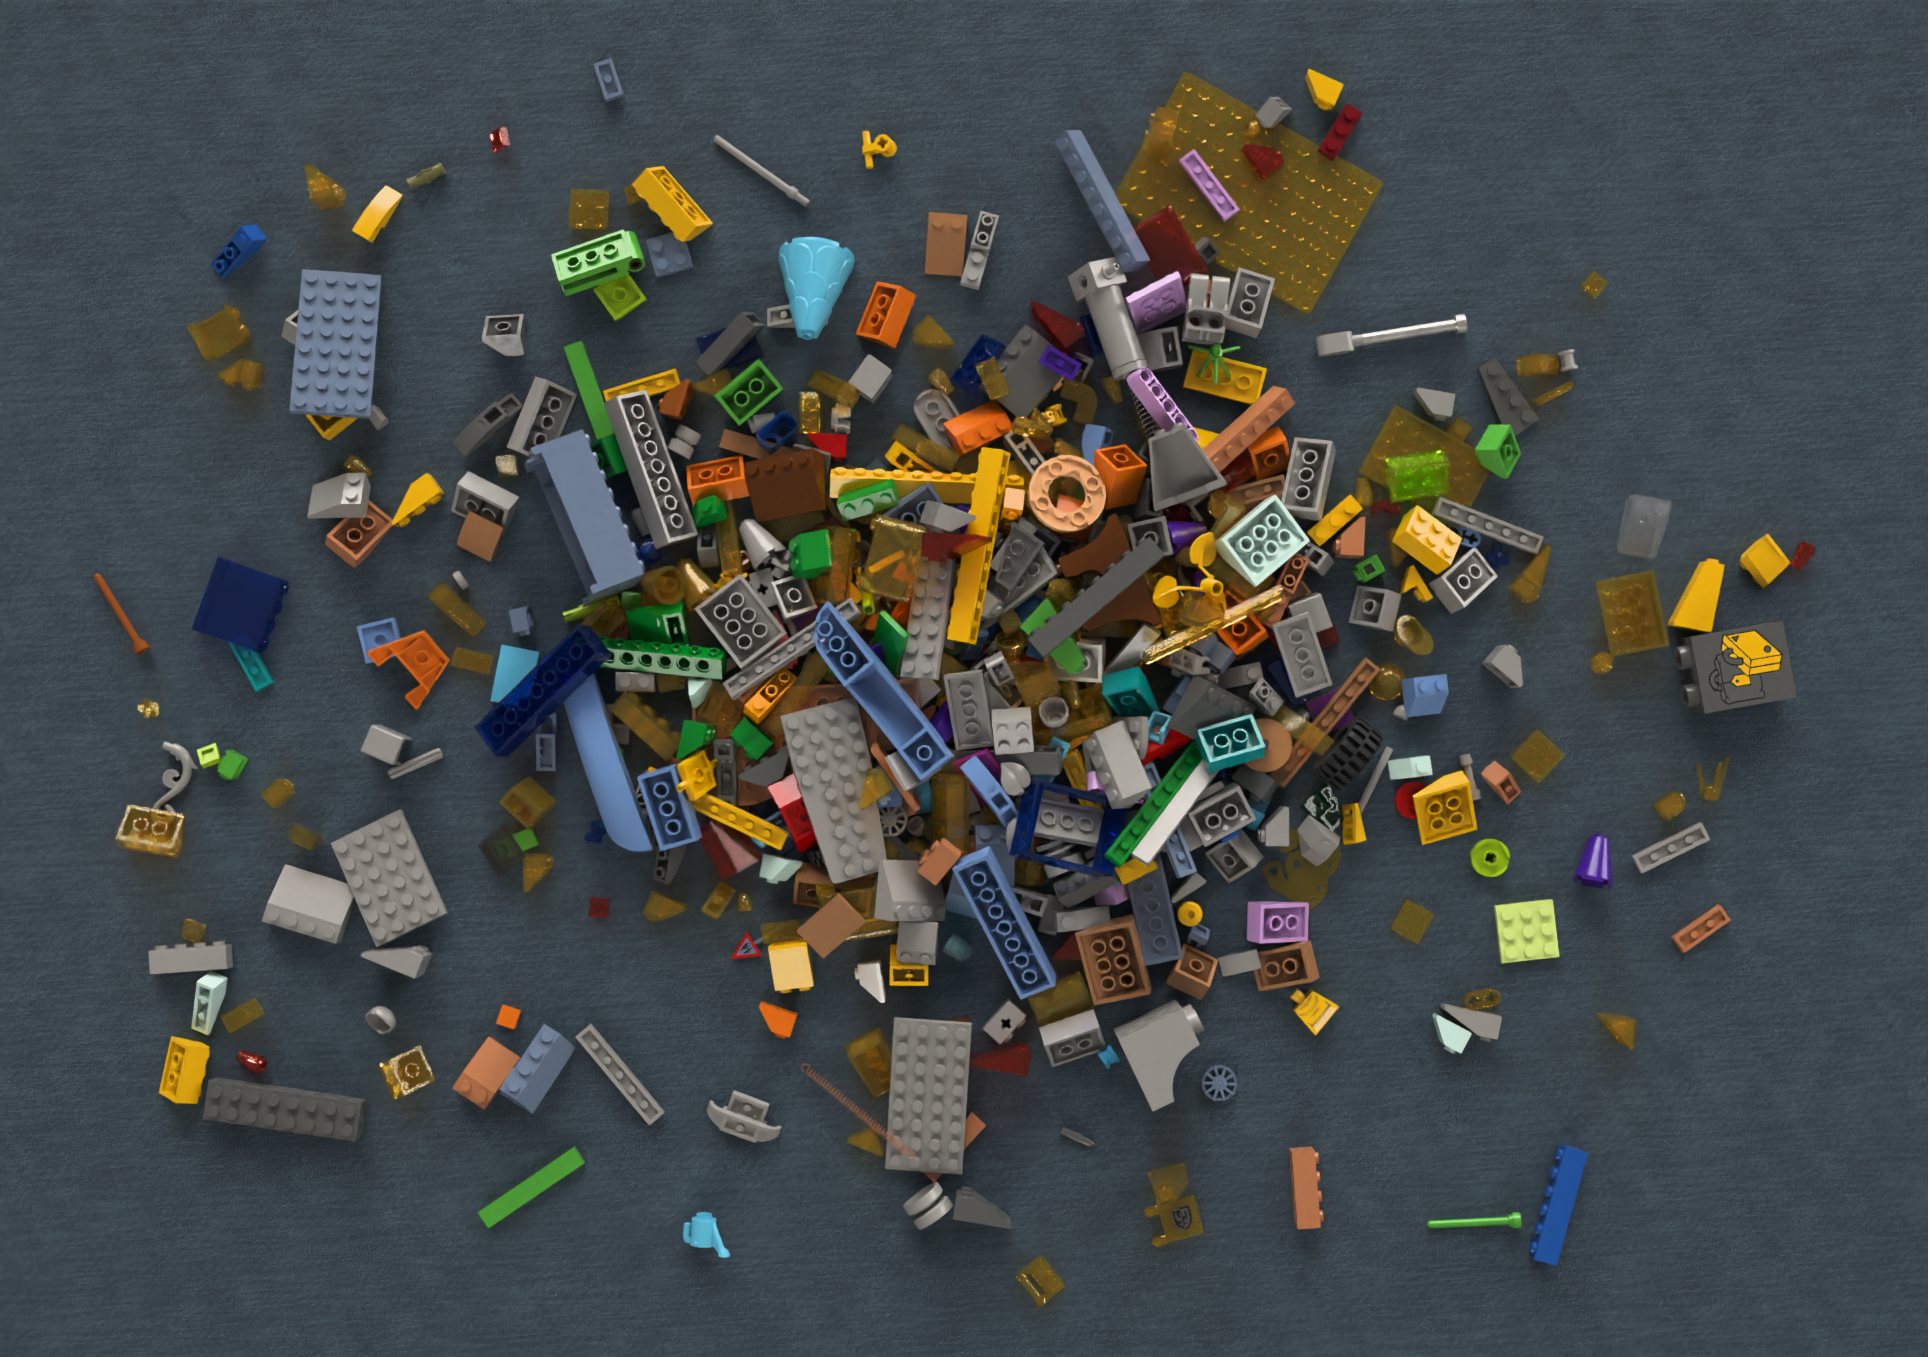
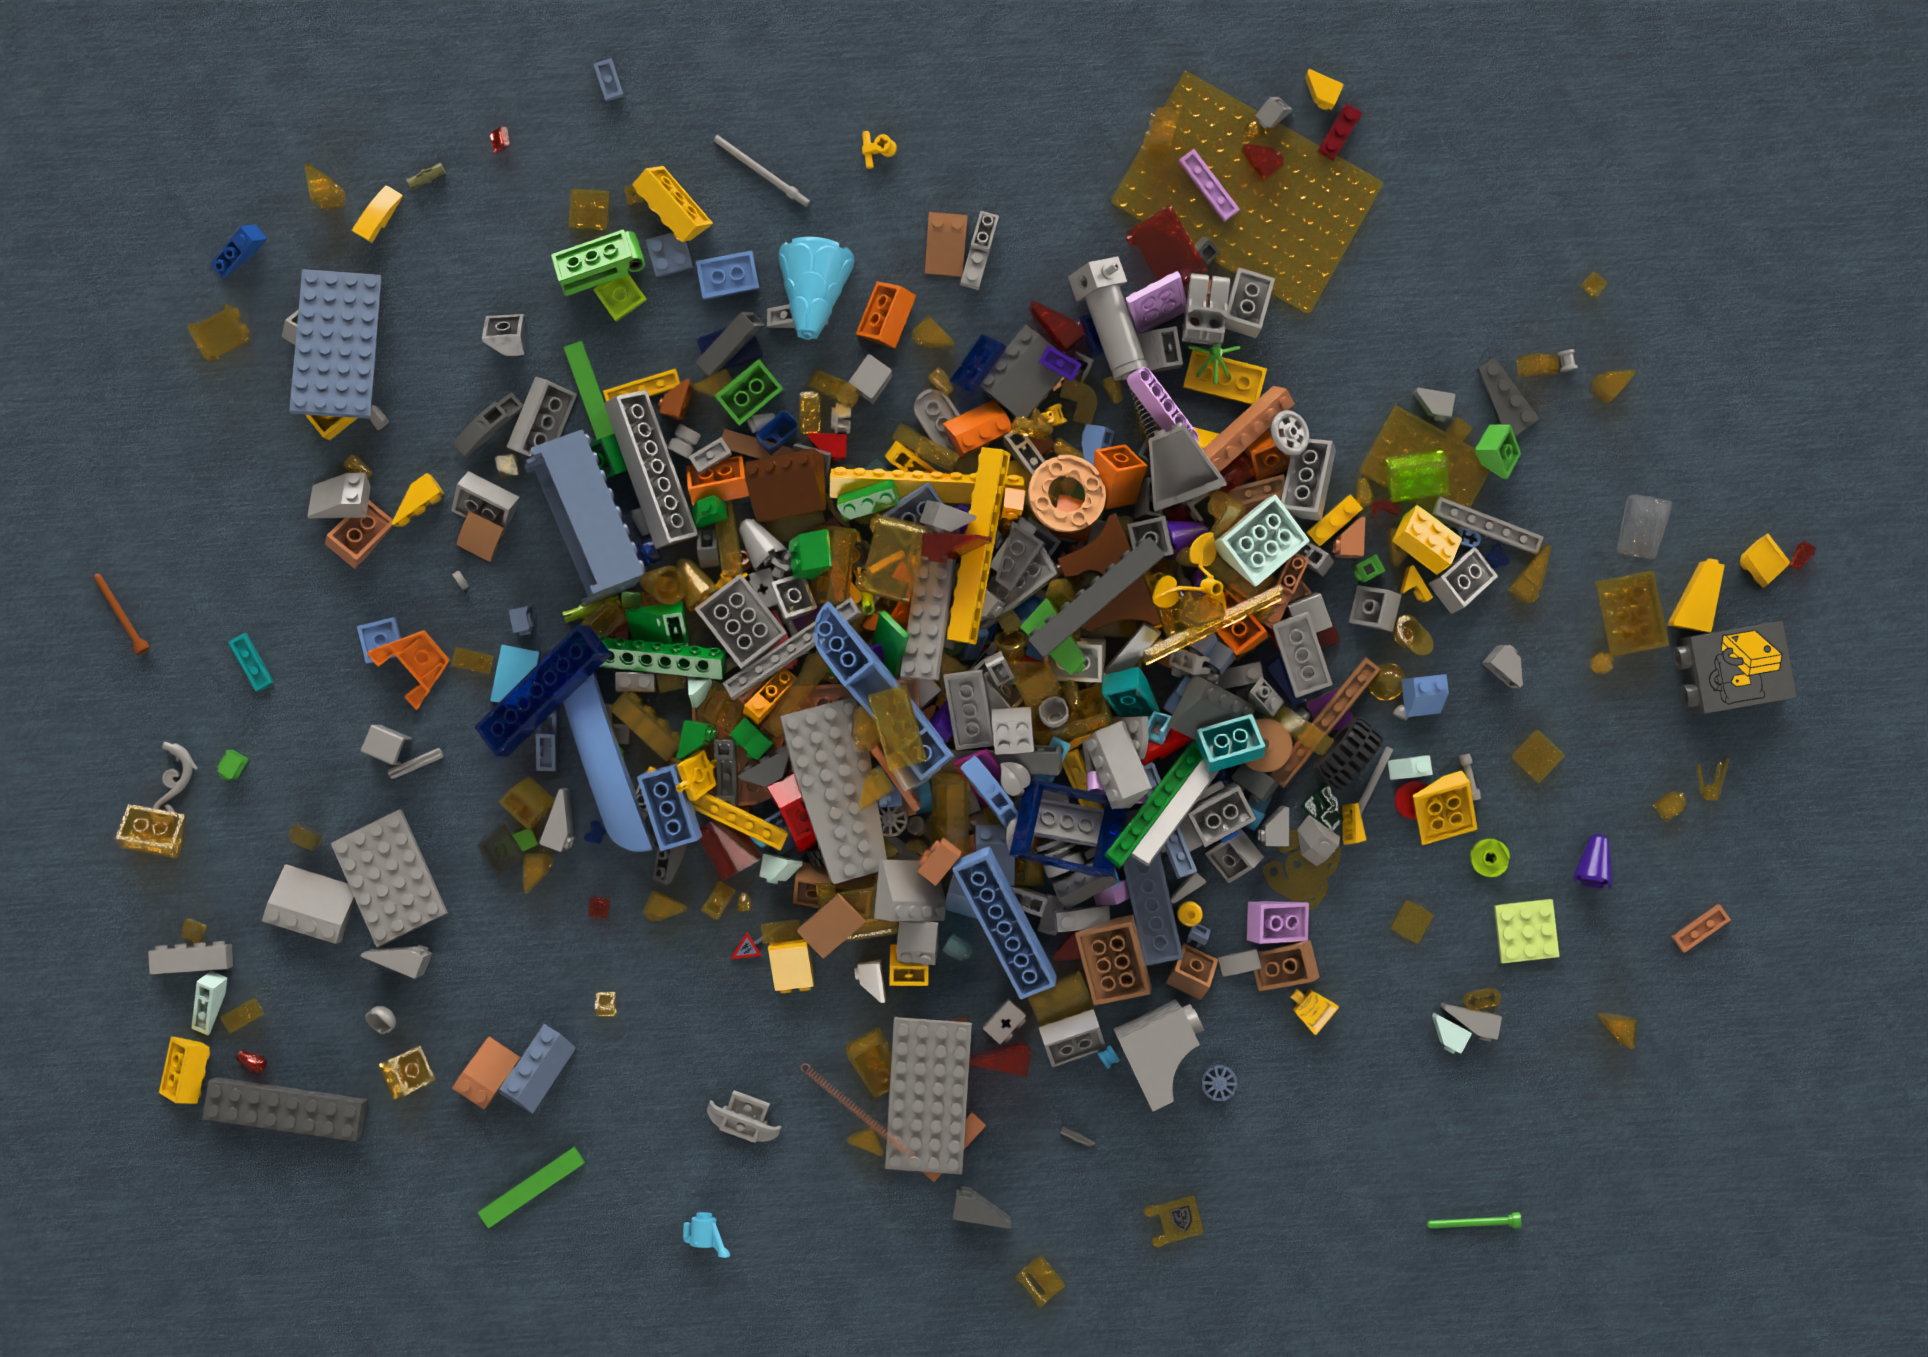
(148, 708): clear yellow plant -> none
(209, 755): lime plate -> none
(240, 605): clear blue panel -> none
(243, 372): clear yellow slope -> none
(278, 793): clear yellow brick -> none
(457, 609): clear yellow slope -> none
(508, 1016): orange tile -> none
(560, 826): none -> light grey slope
(605, 1003): none -> clear yellow slope
(620, 1074): light grey plate -> none
(710, 455): none -> light grey plate
(727, 275): none -> medium blue plate
(778, 1019): orange slope -> none
(864, 730): none -> clear yellow slope
(897, 727): none -> clear yellow plate
(928, 1205): light grey wheel -> none
(992, 378): clear yellow slope -> none
(1102, 201): sand blue brick -> none
(1134, 869): yellow brick -> none
(1168, 1183): clear yellow slope -> none
(1290, 432): none -> light grey plate
(1305, 1187): nougat brick -> none
(1345, 342): piece -> none
(1501, 782): nougat slope -> none
(1554, 393): clear yellow tile -> none
(1558, 1204): blue brick -> none
(1611, 383): none -> clear yellow slope
(1670, 847): light grey plate -> none

